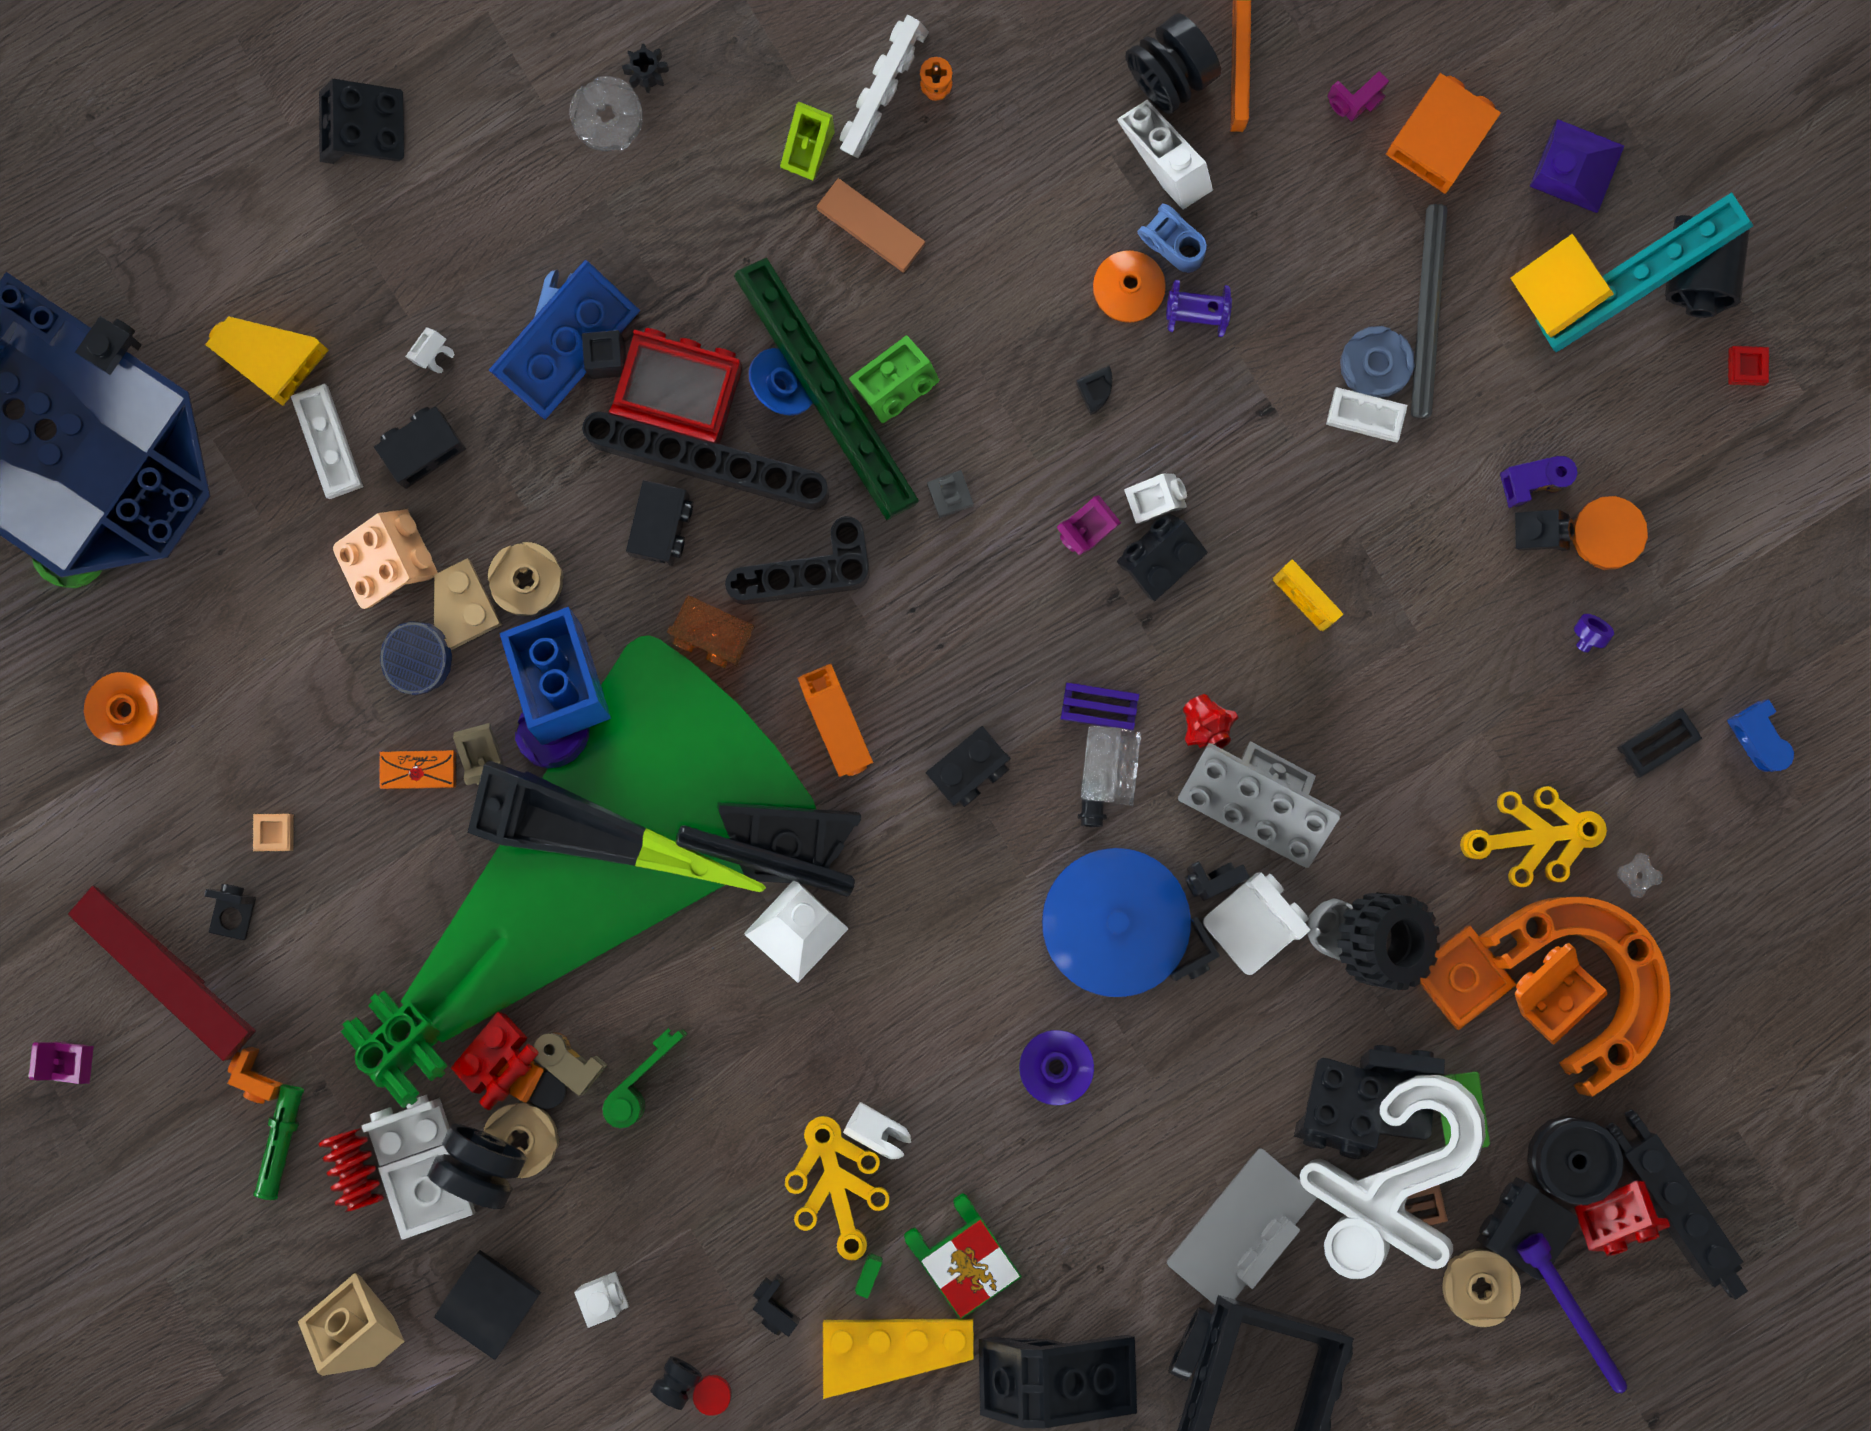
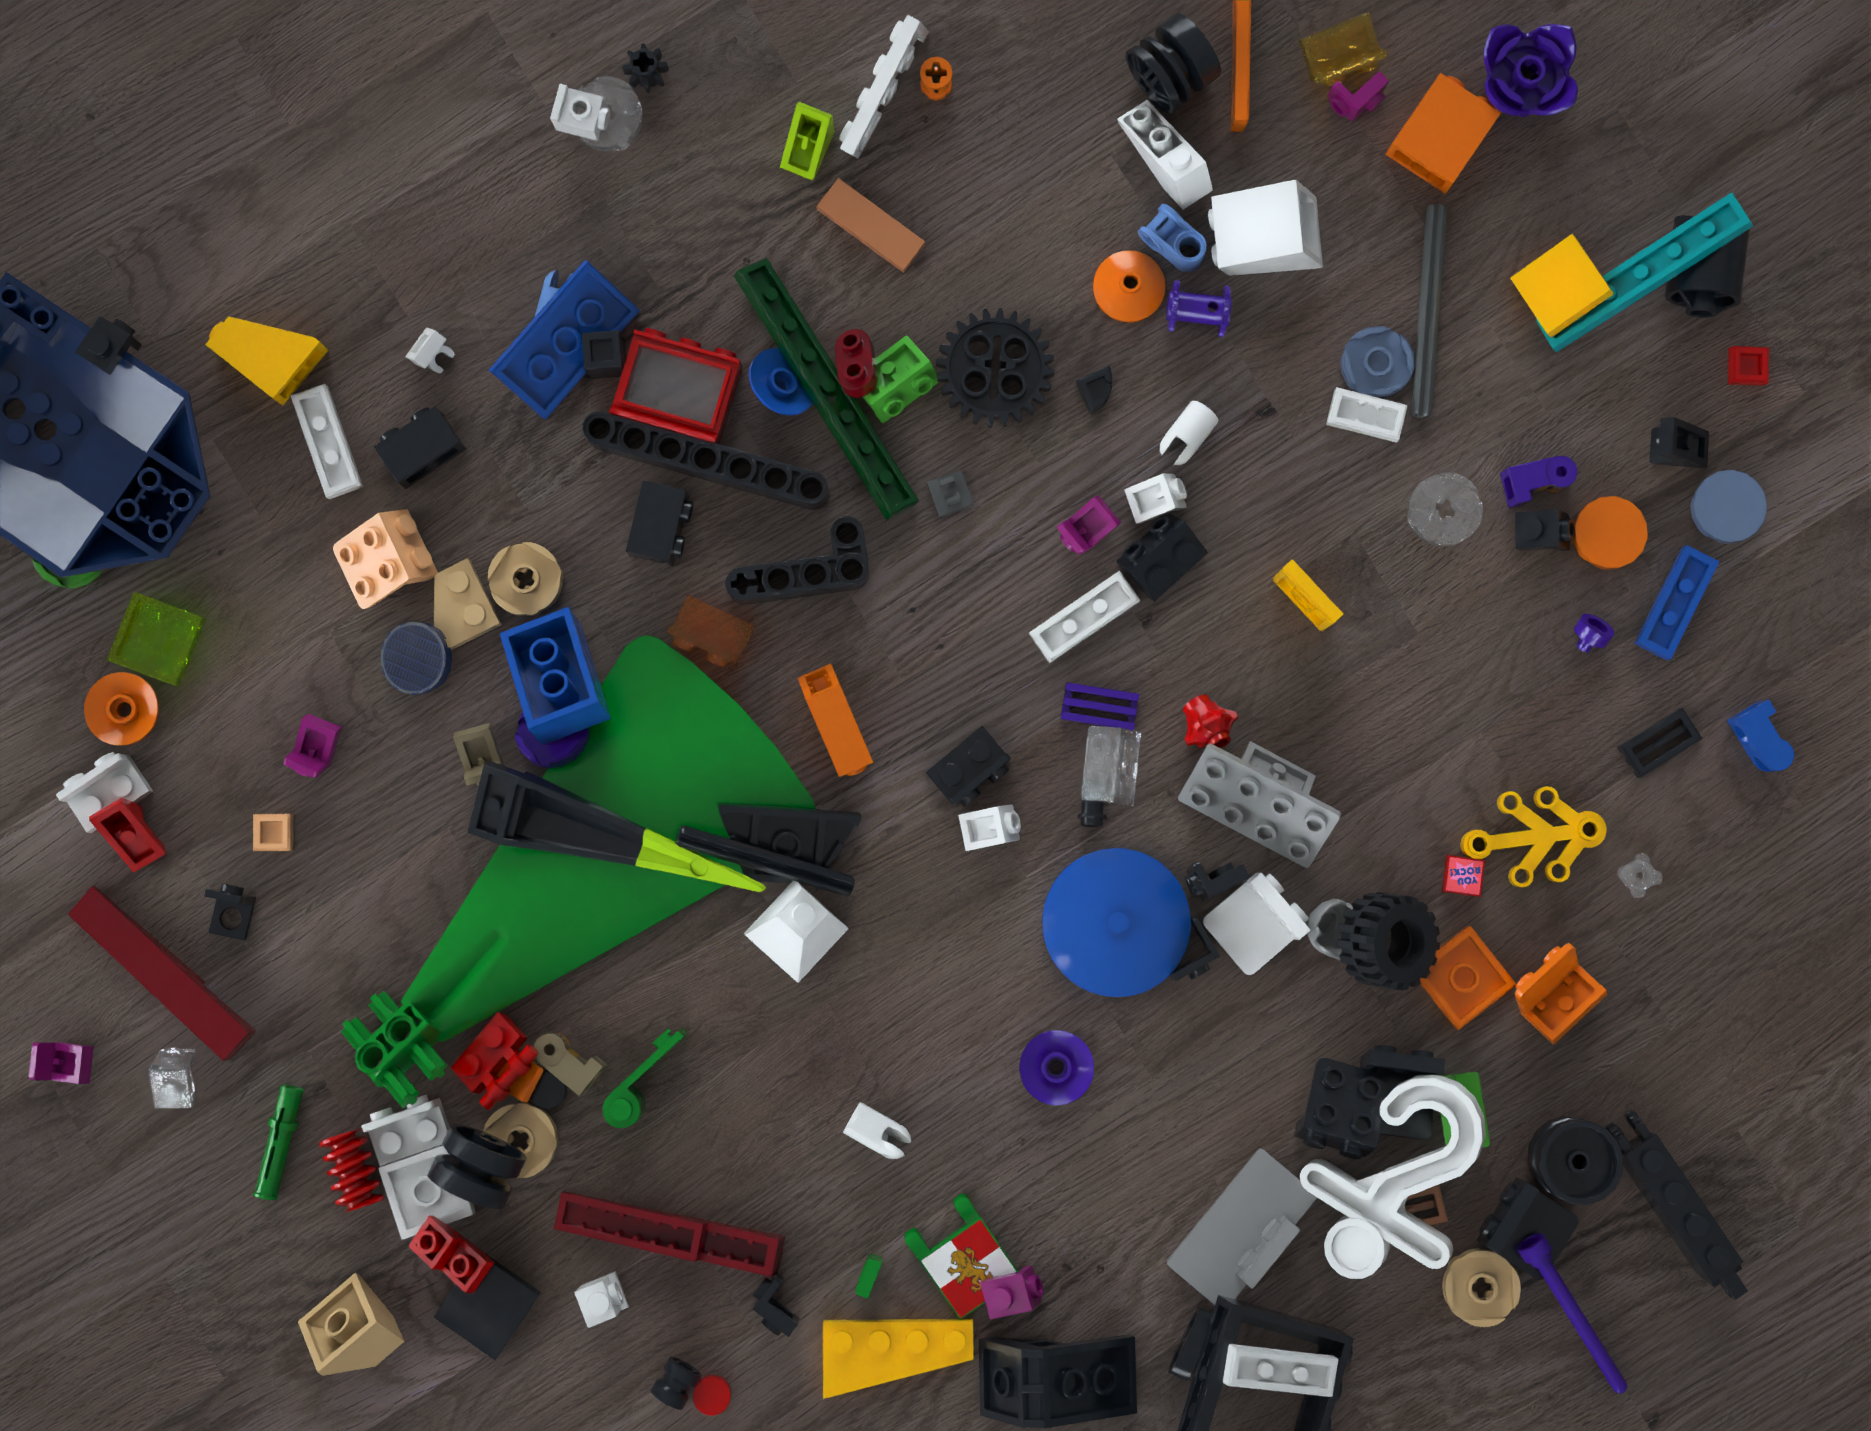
(112, 779): none -> white bracket
(128, 833): none -> red slope
(156, 639): none -> clear neon green plate
(172, 1078): none -> clear bracket
(256, 1086): orange bracket -> none
(313, 746): none -> magenta bracket
(360, 121): black bracket -> none
(417, 769): orange tile -> none
(452, 1253): none -> red slope
(586, 124): none -> white brick
(670, 1233): none -> dark red slope
(835, 1181): yellow plant -> none
(856, 359): none -> dark red plate
(963, 365): none -> black gear
(990, 827): none -> white bracket
(1012, 1293): none -> magenta bracket
(1084, 617): none -> white tile
(1191, 427): none -> white piece
(1266, 230): none -> white slope
(1280, 1370): none -> white tile
(1341, 50): none -> clear yellow bracket
(1463, 876): none -> tile
(1464, 501): none -> clear plate
(1546, 53): none -> dark purple brick
(1576, 166): dark purple slope -> none
(1620, 1219): red bracket -> none
(1642, 980): orange piece -> none
(1676, 602): none -> blue plate
(1679, 444): none -> black slope
(1728, 506): none -> sand blue tile

